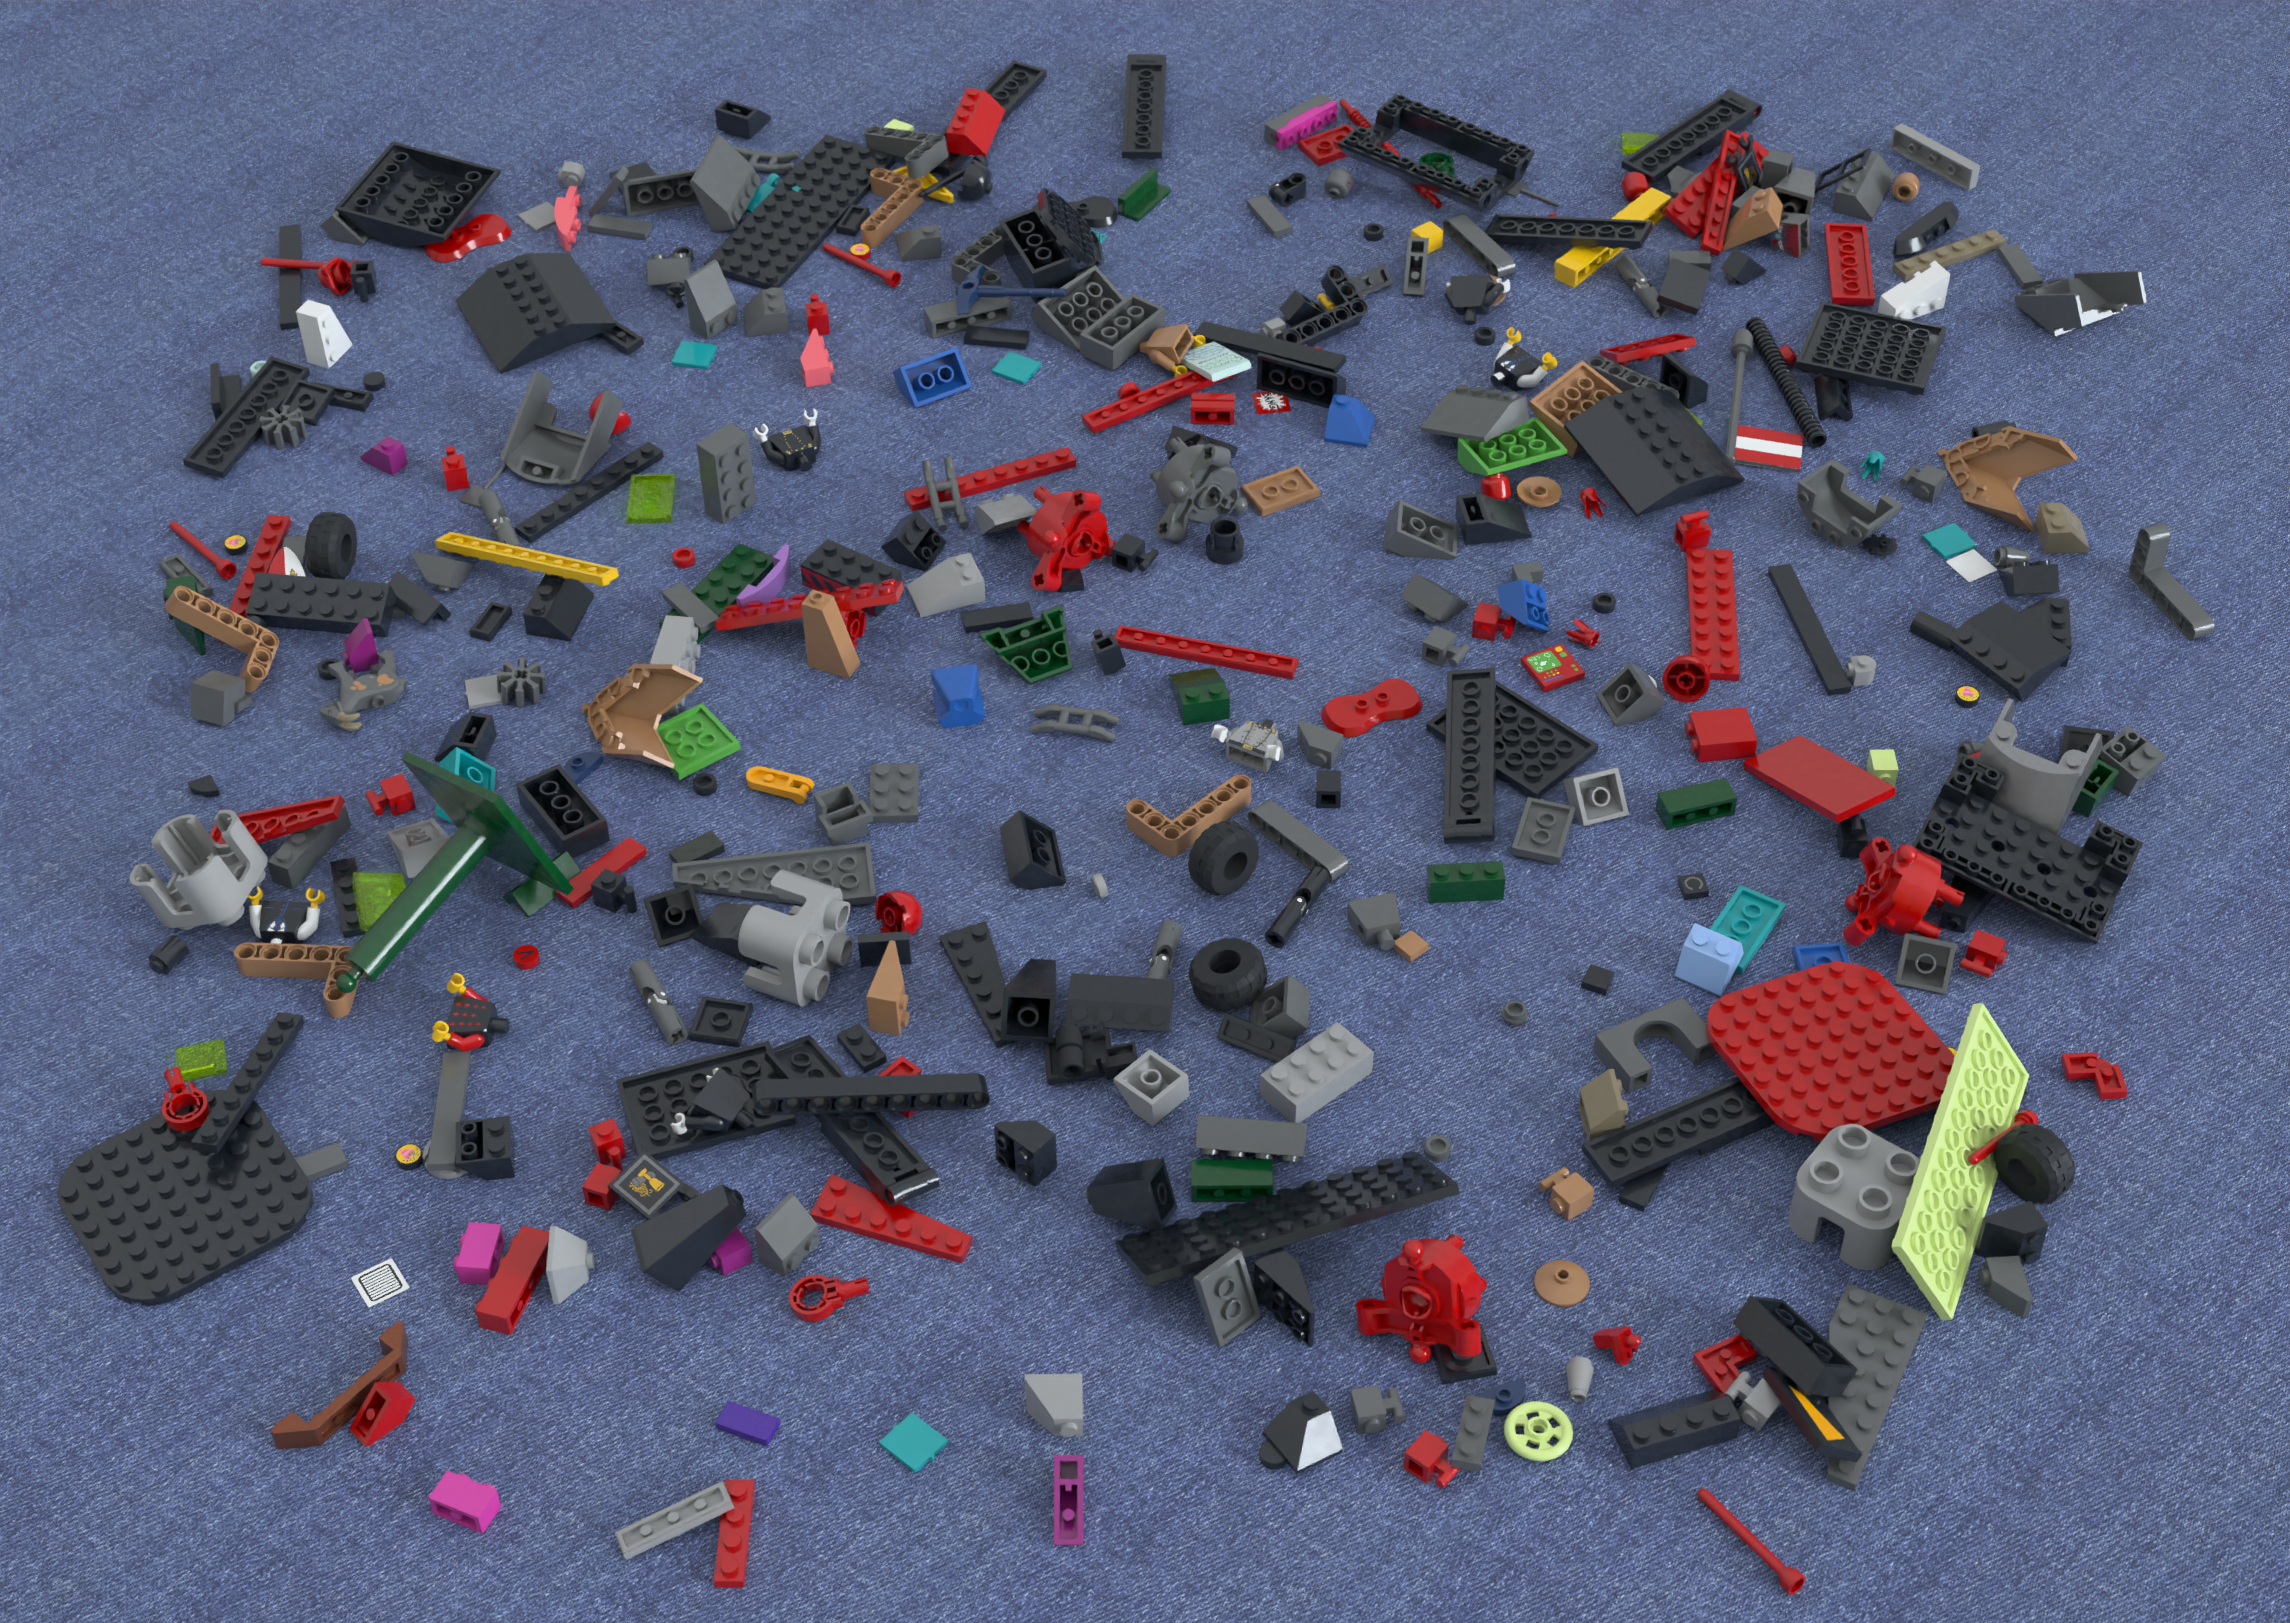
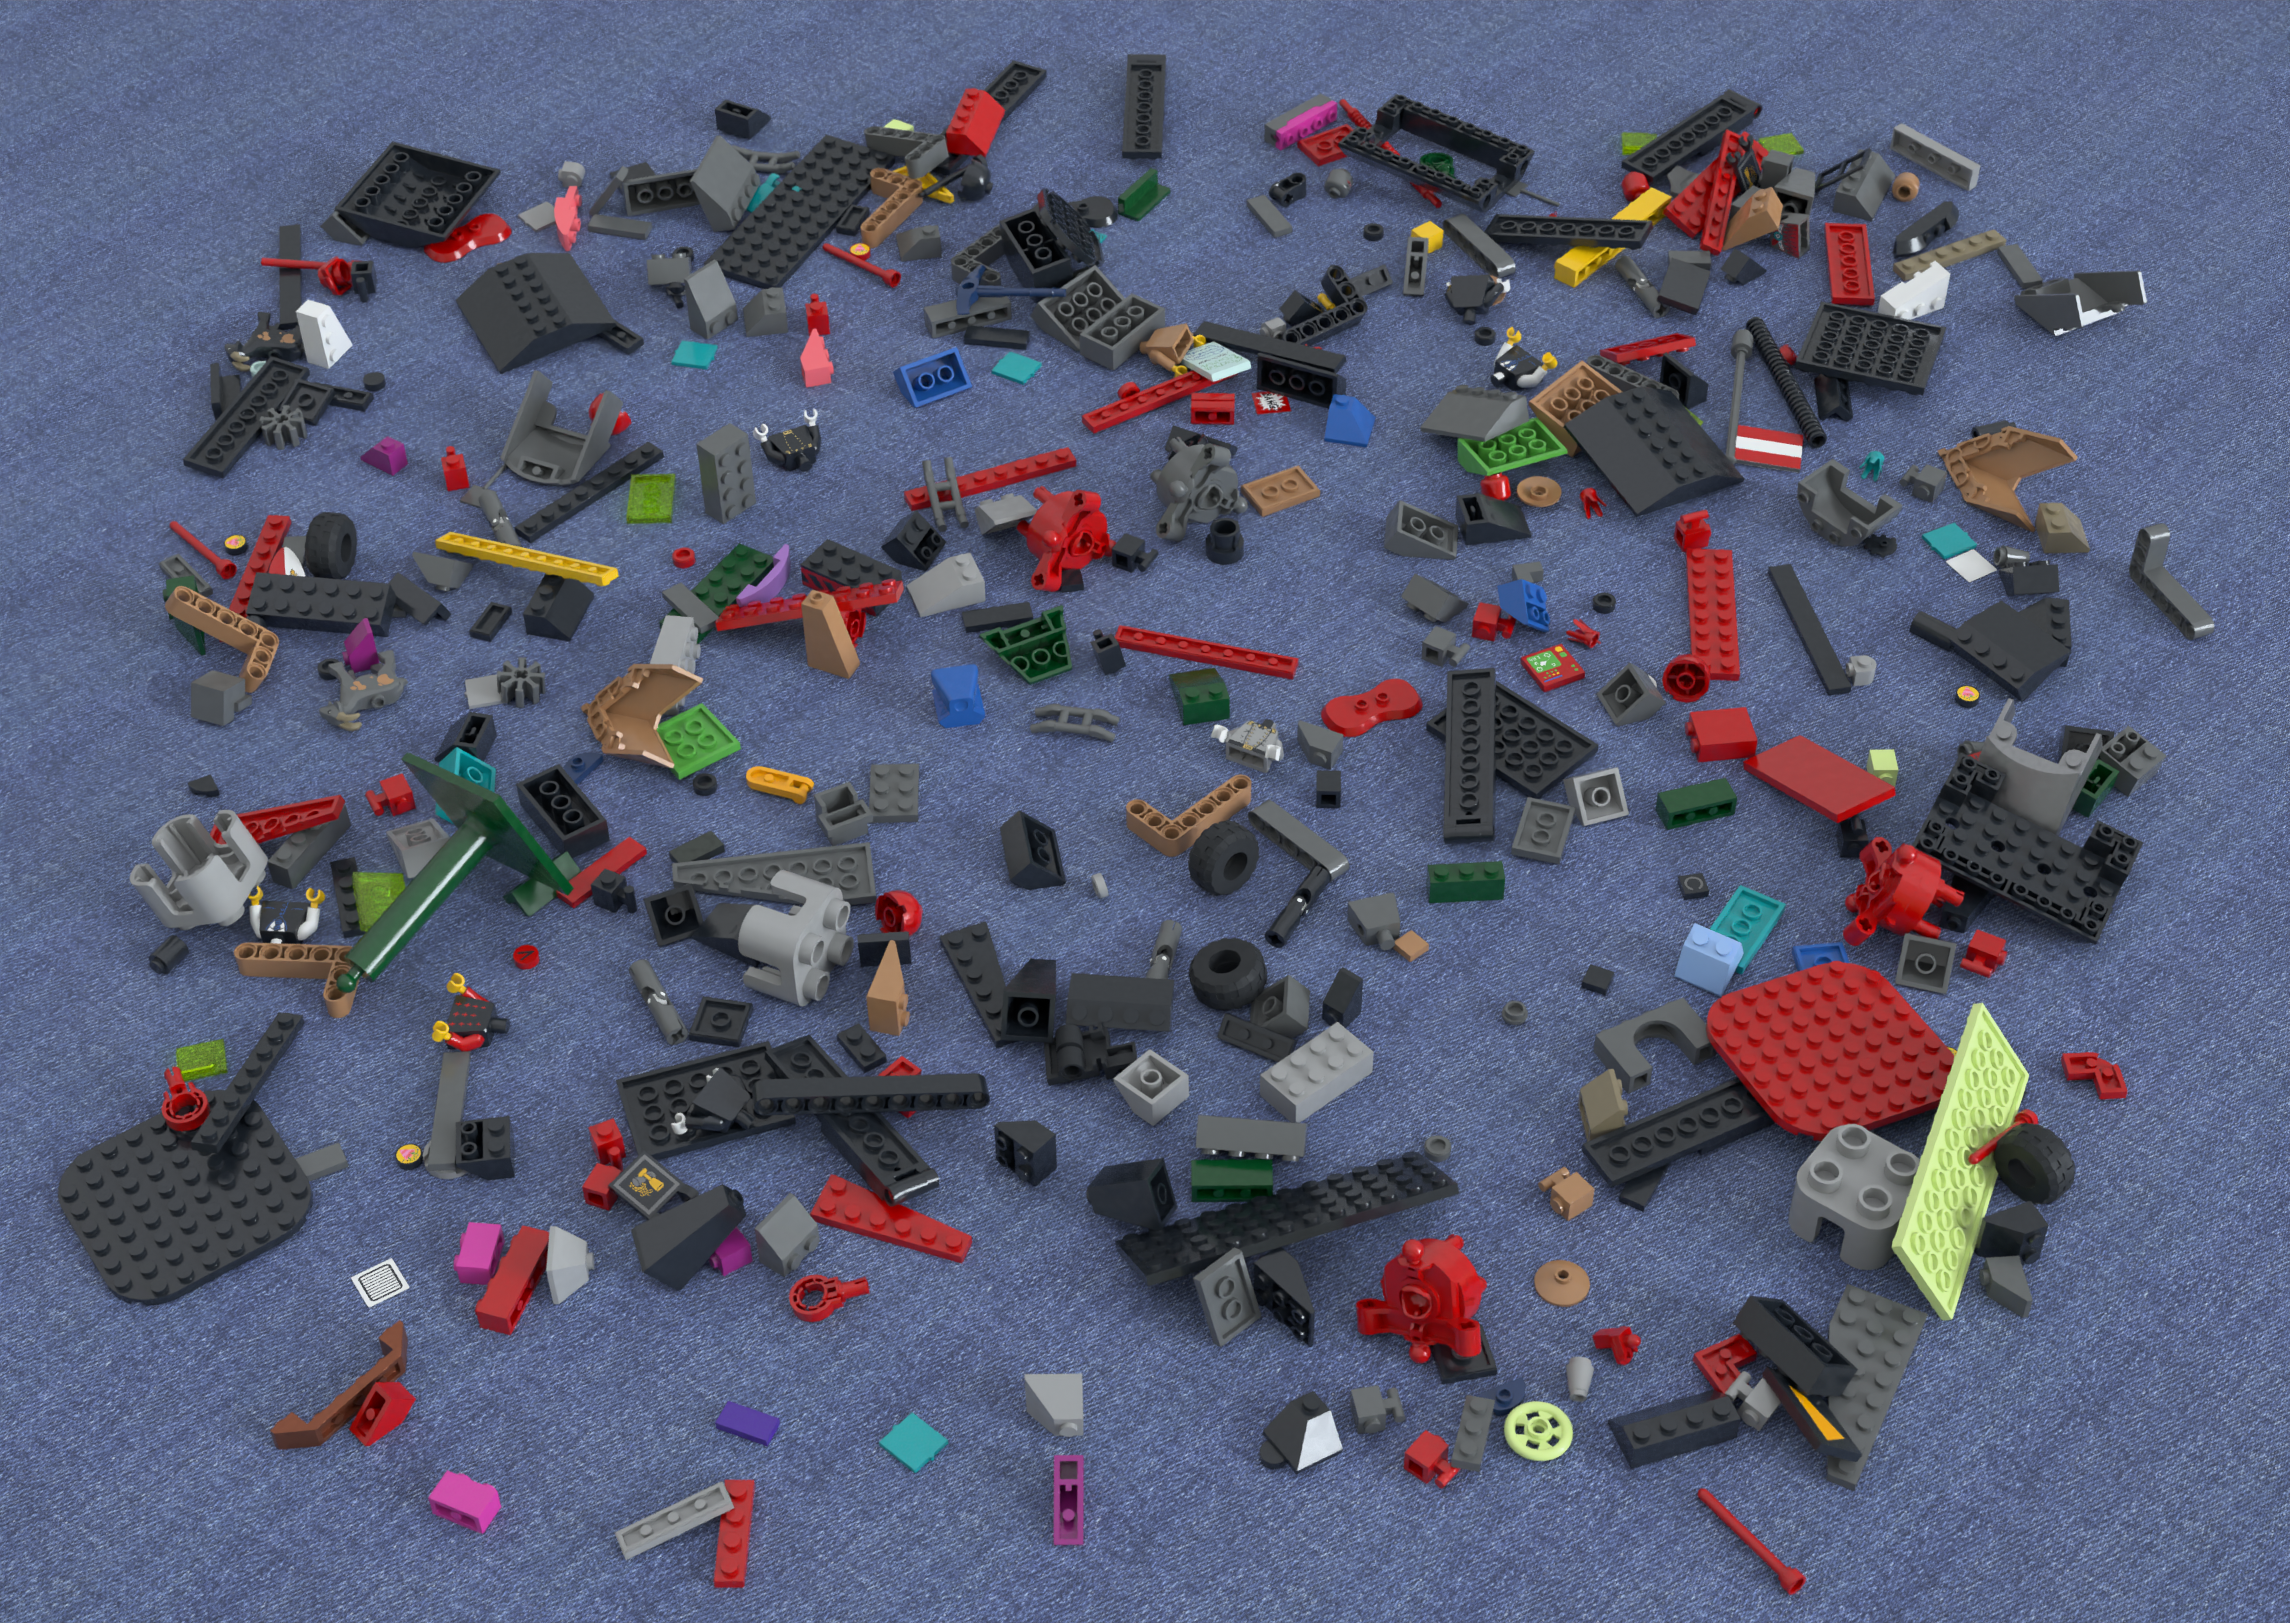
(266, 342): none -> black animal
(1343, 999): none -> black slope
(1783, 143): none -> clear neon green piece

